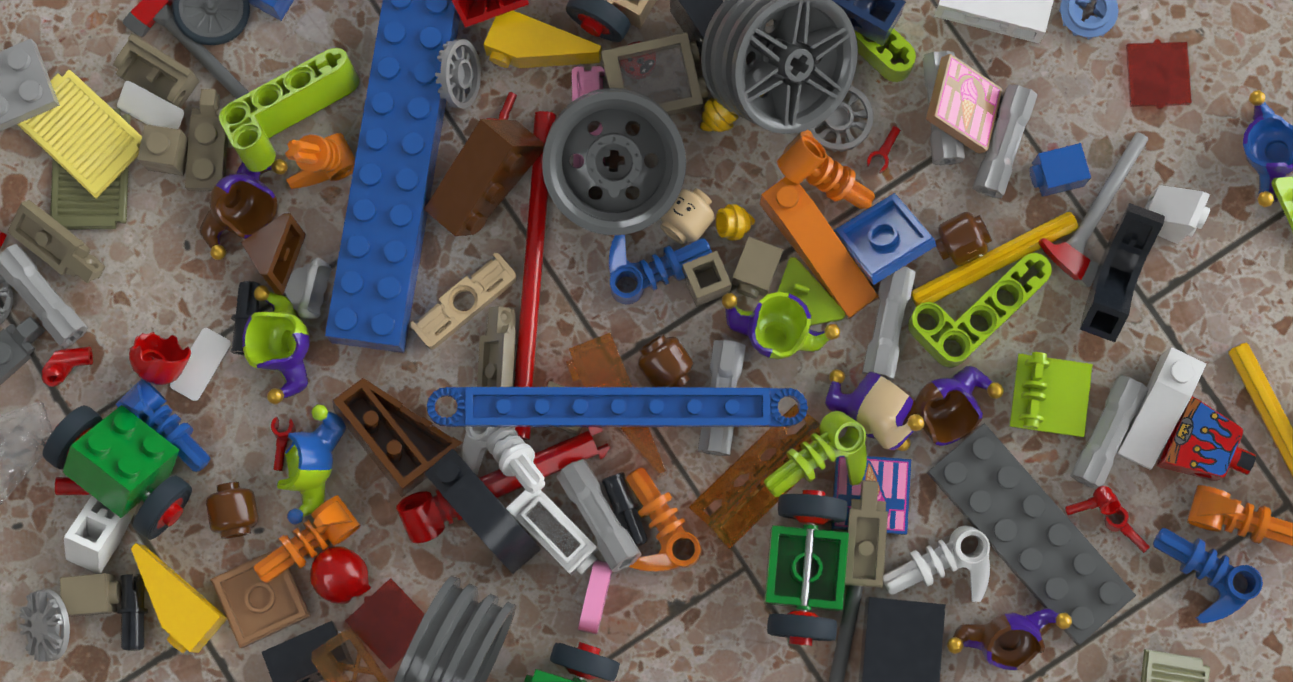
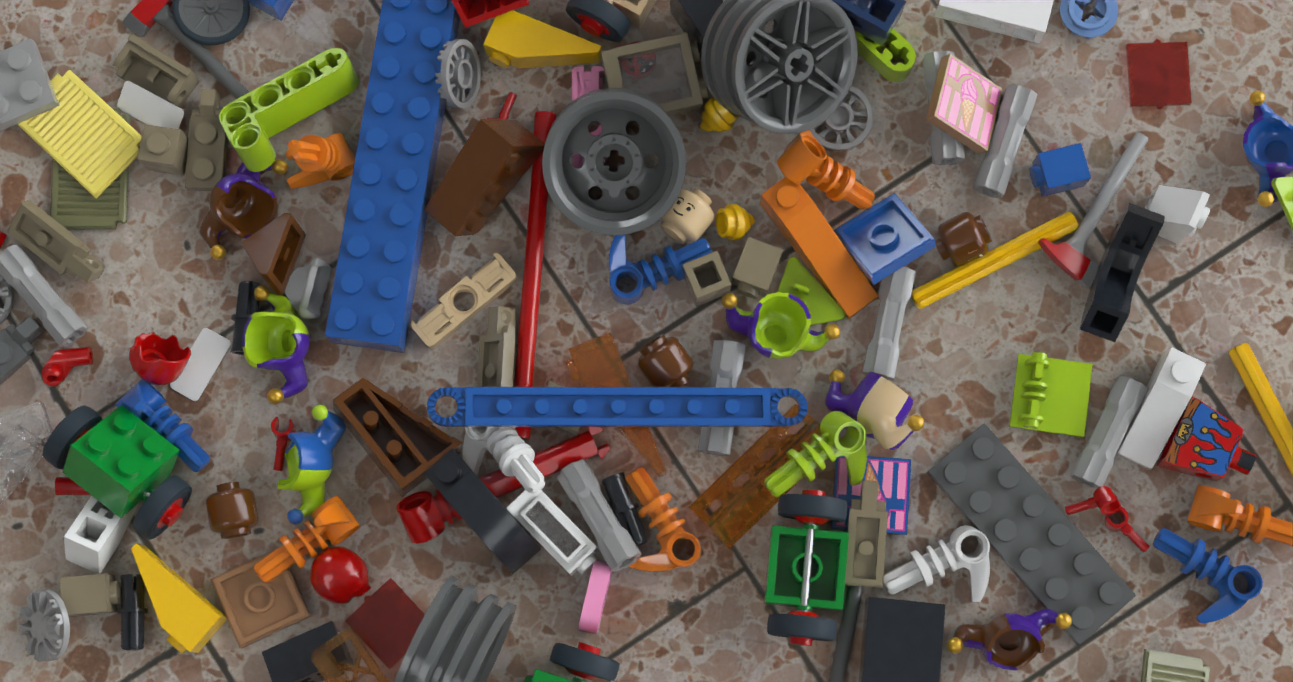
(884, 150): red hand -> none
(950, 407): reddish brown piece -> none
(986, 306): lime beam -> none

